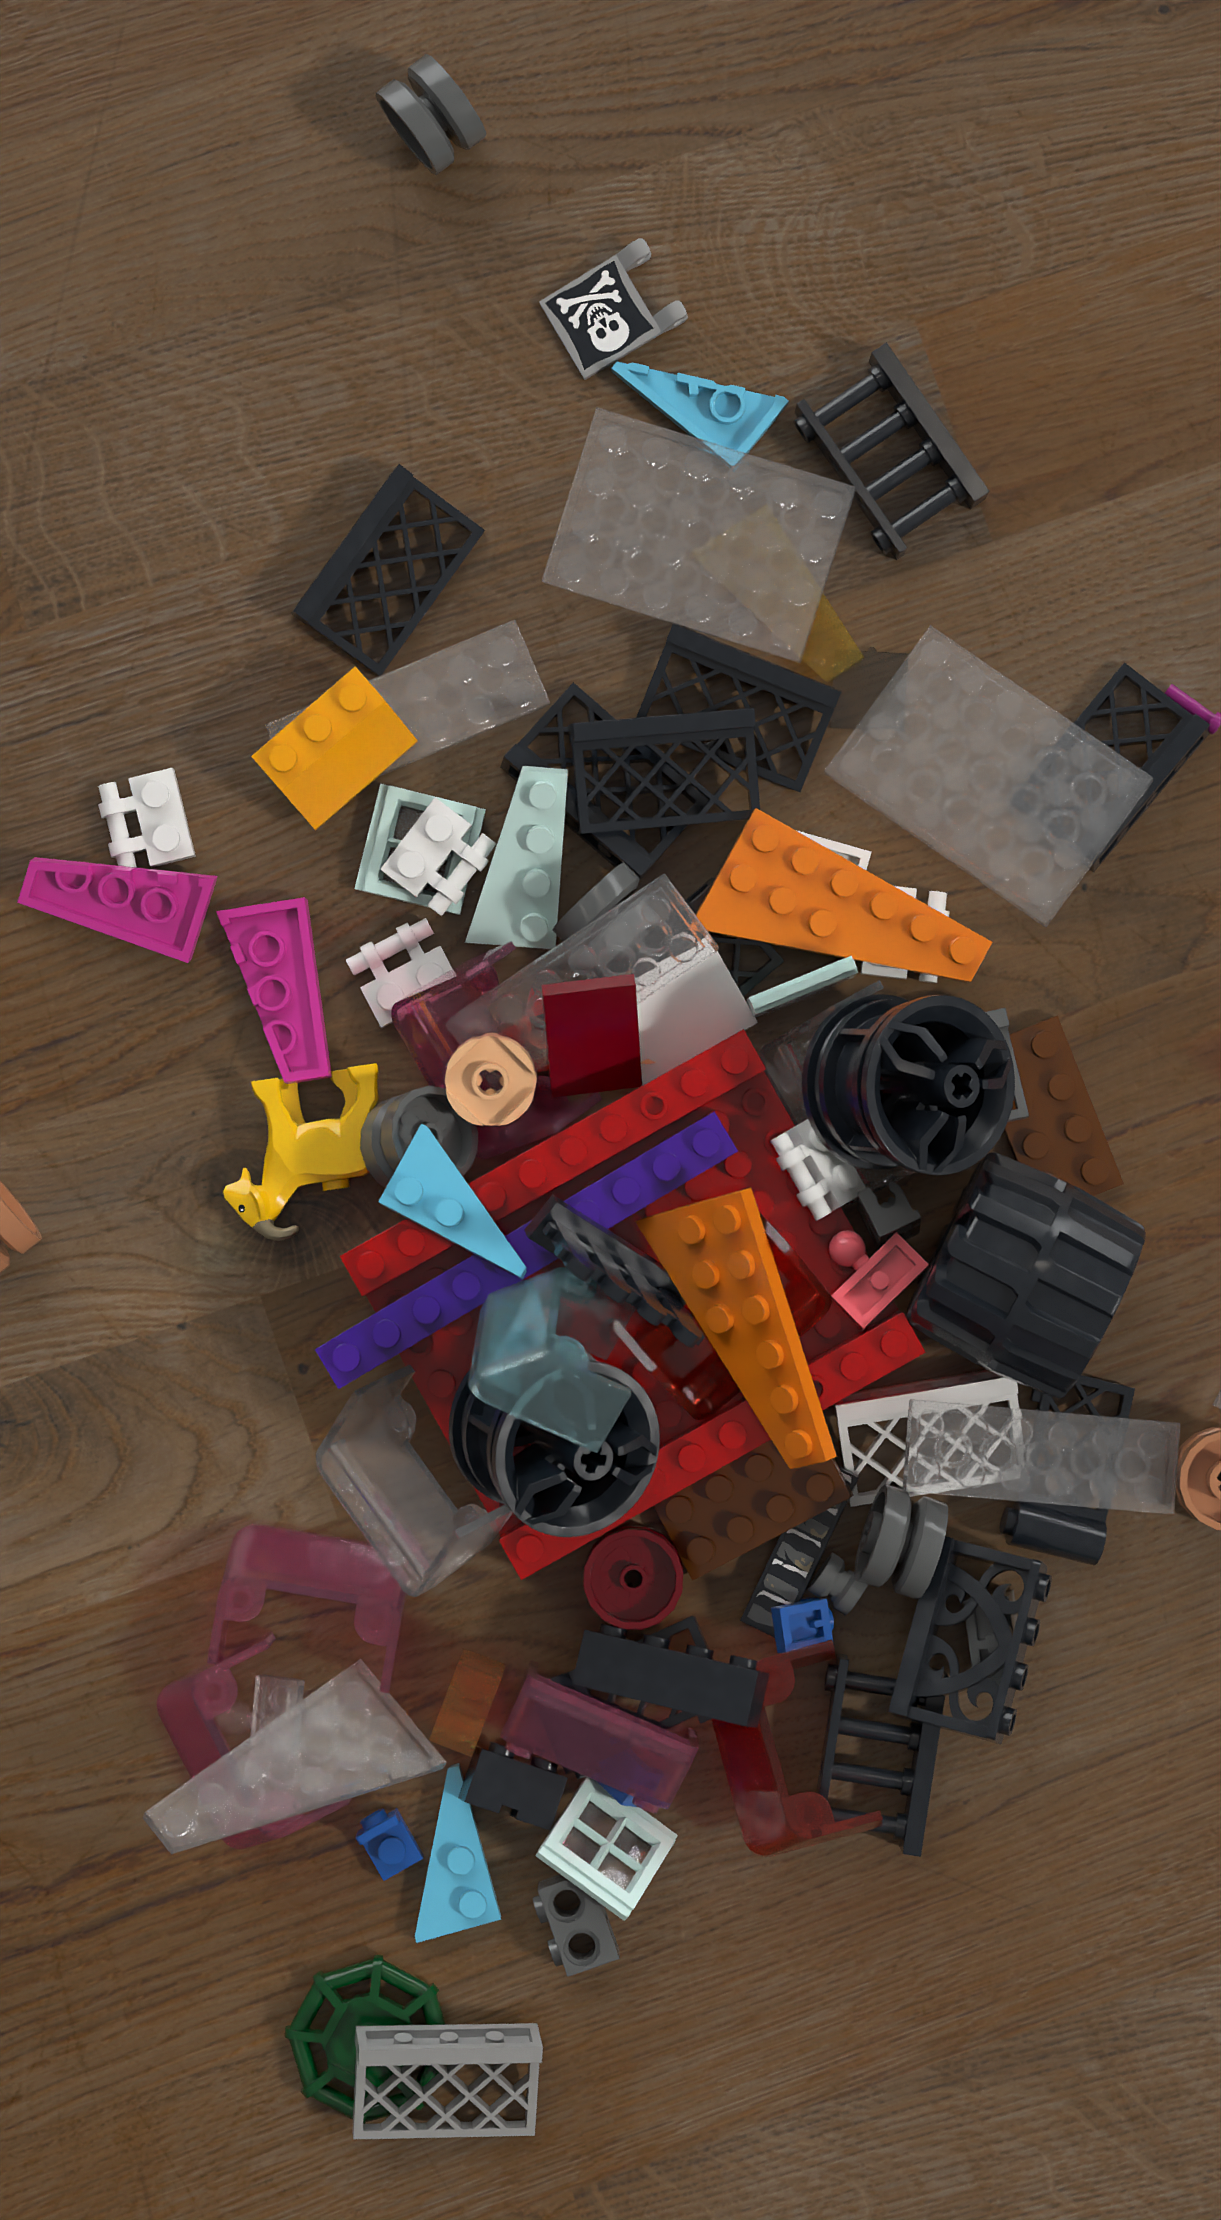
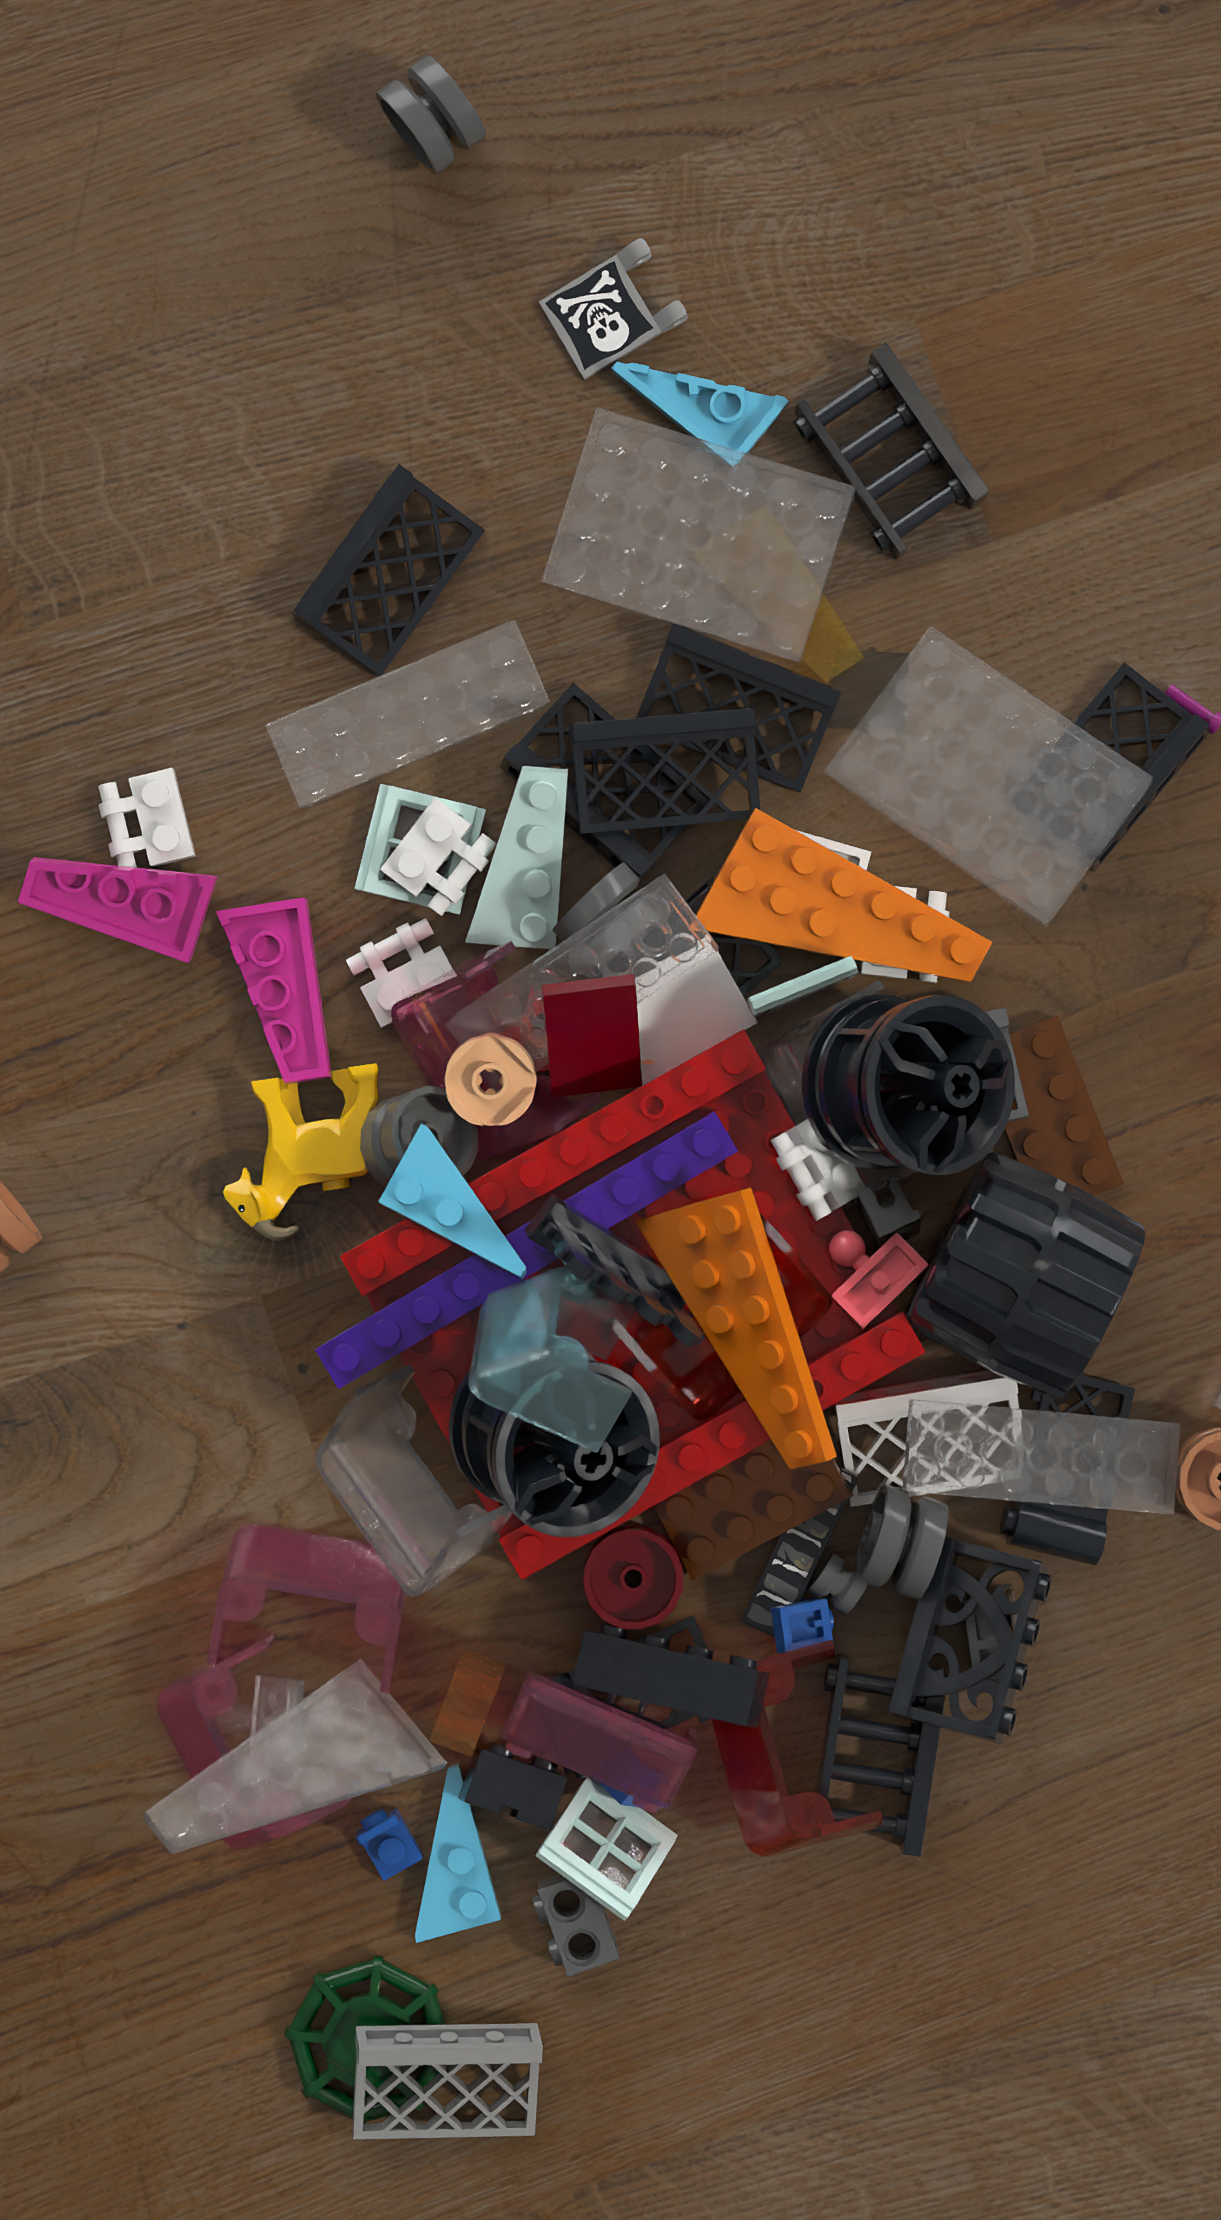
(335, 748): light orange slope -> none

